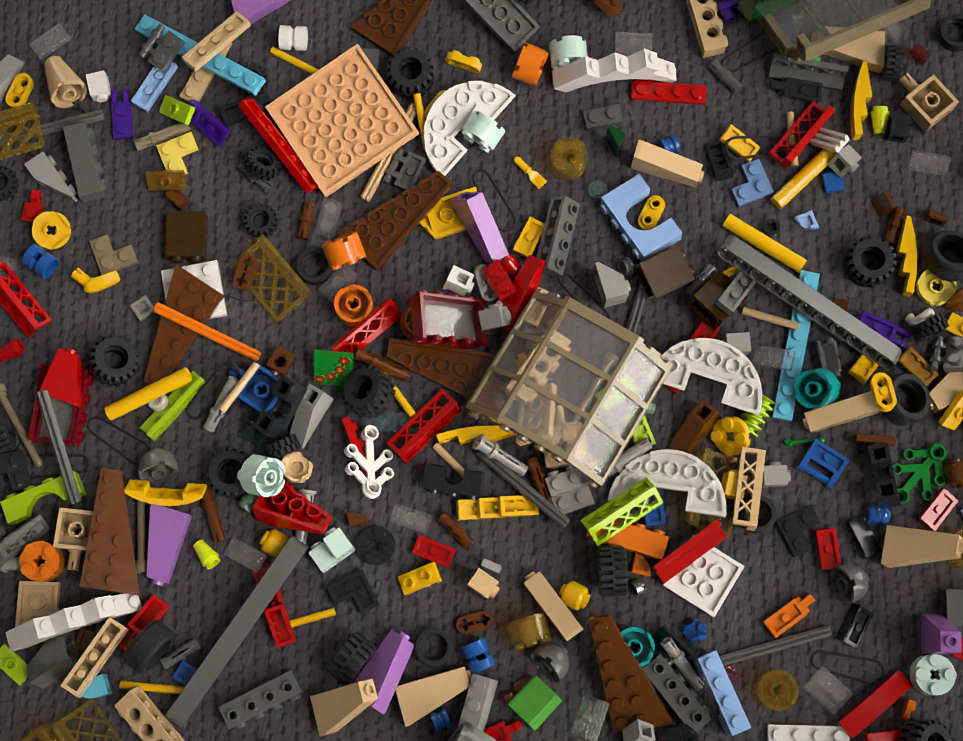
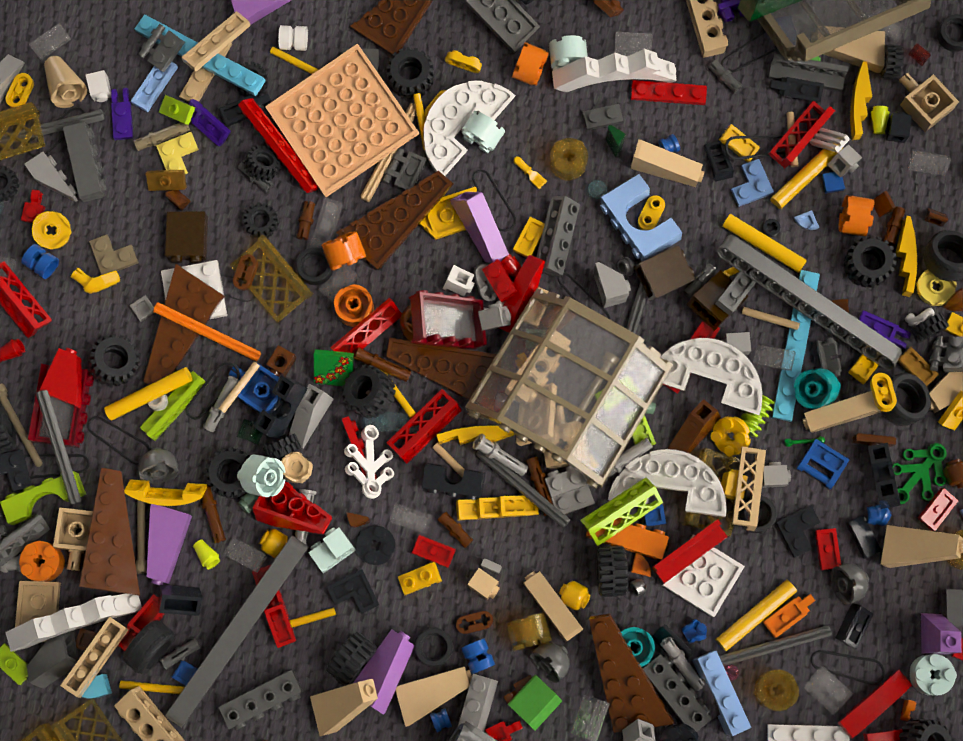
(179, 600): none -> black brick
(756, 615): none -> yellow piece
(856, 215): none -> orange brick

